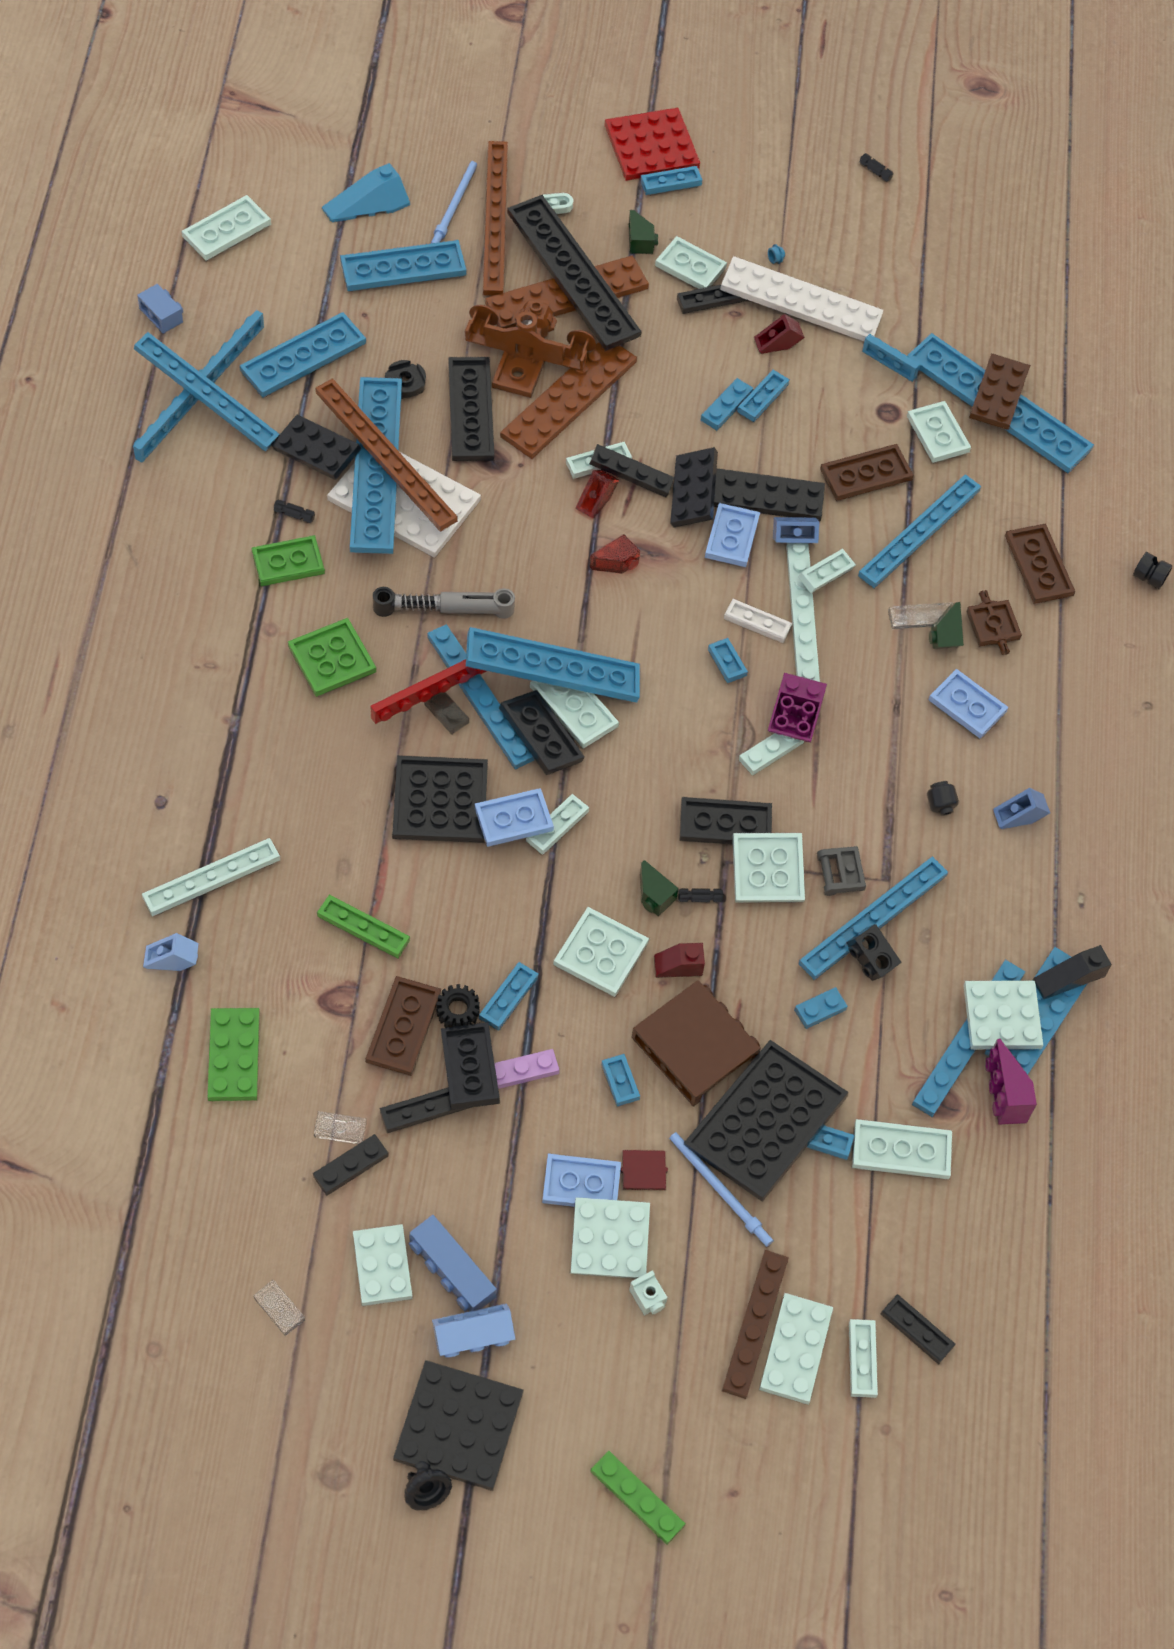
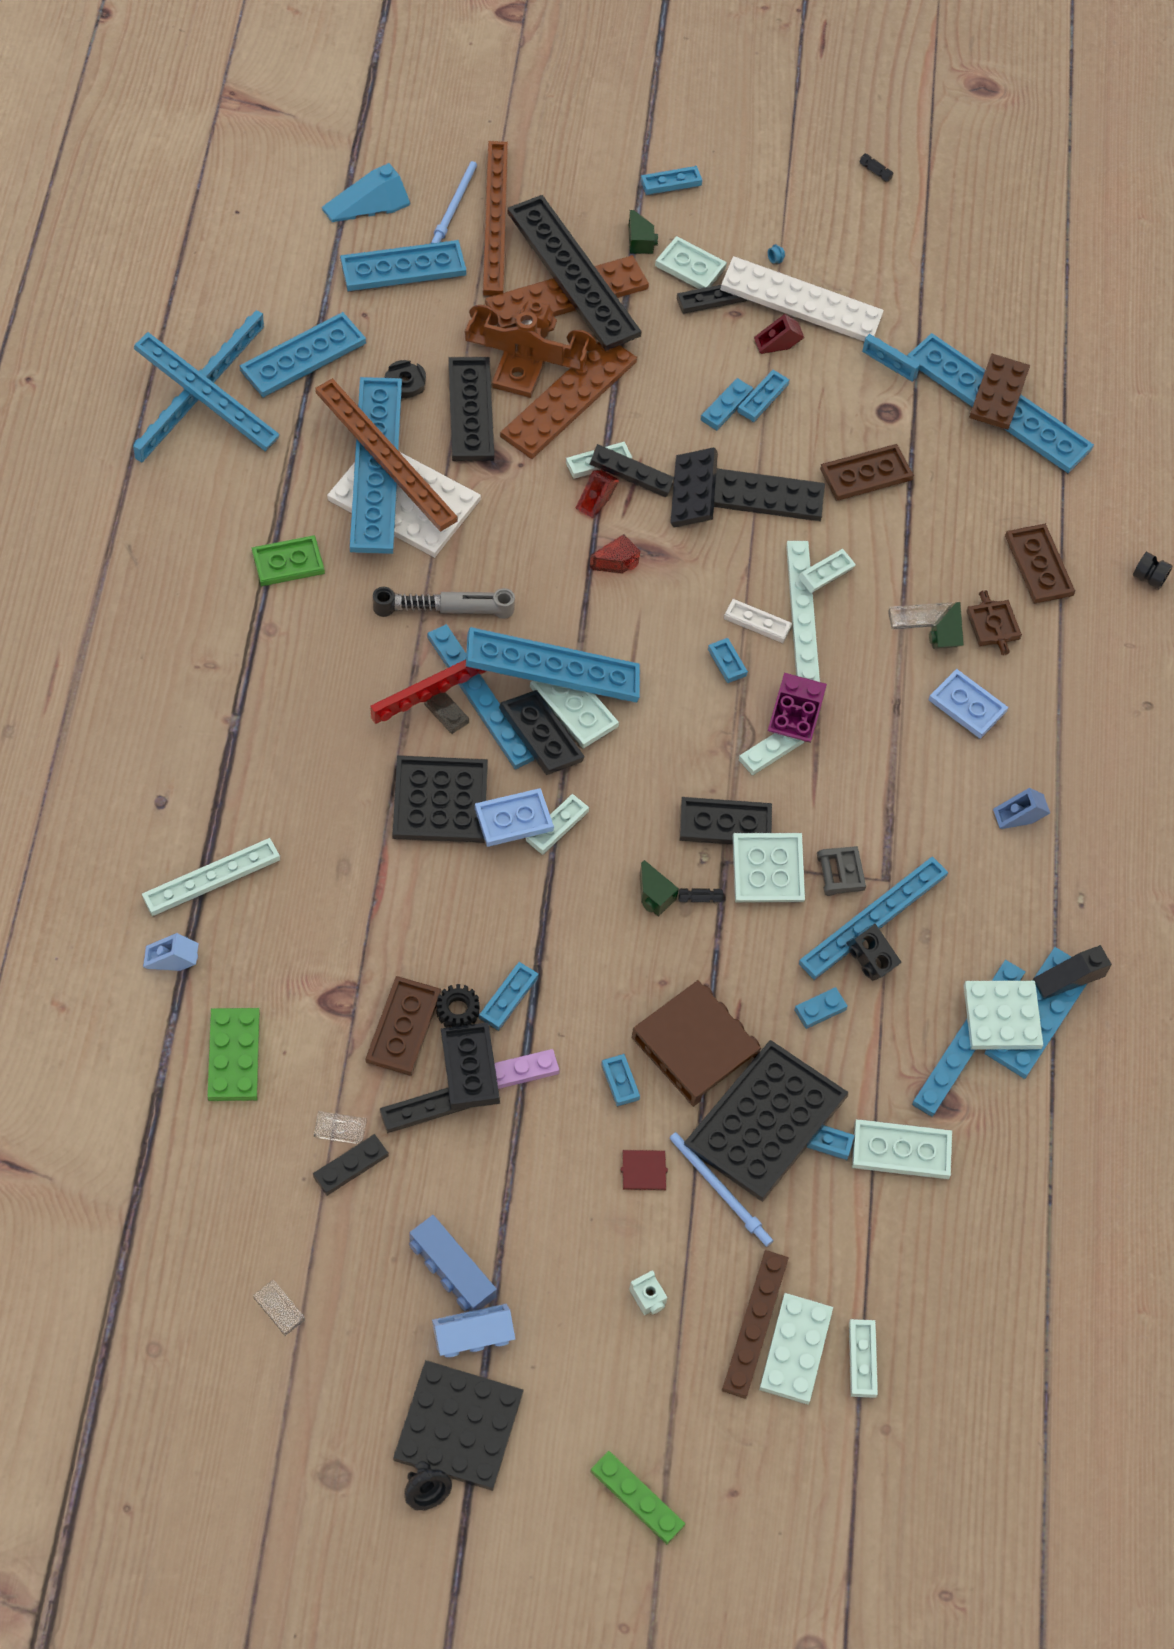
(160, 308): medium blue brick -> none
(226, 227): light aqua plate -> none
(294, 511): black axle -> none
(316, 447): black plate -> none
(332, 657): bright green plate -> none
(363, 926): bright green plate -> none
(382, 1265): light aqua plate -> none
(560, 202): light aqua plate -> none
(580, 1178): light blue plate -> none
(601, 951): light aqua plate -> none
(610, 1238): light aqua plate -> none
(651, 143): red plate -> none
(680, 961): dark red slope -> none
(732, 535): light blue plate -> none
(795, 530): medium blue brick -> none
(918, 1329): black tile -> none
(919, 531): dark azure plate -> none
(938, 431): light aqua plate -> none
(942, 798): black head -> none
(1010, 1086): magenta slope -> none

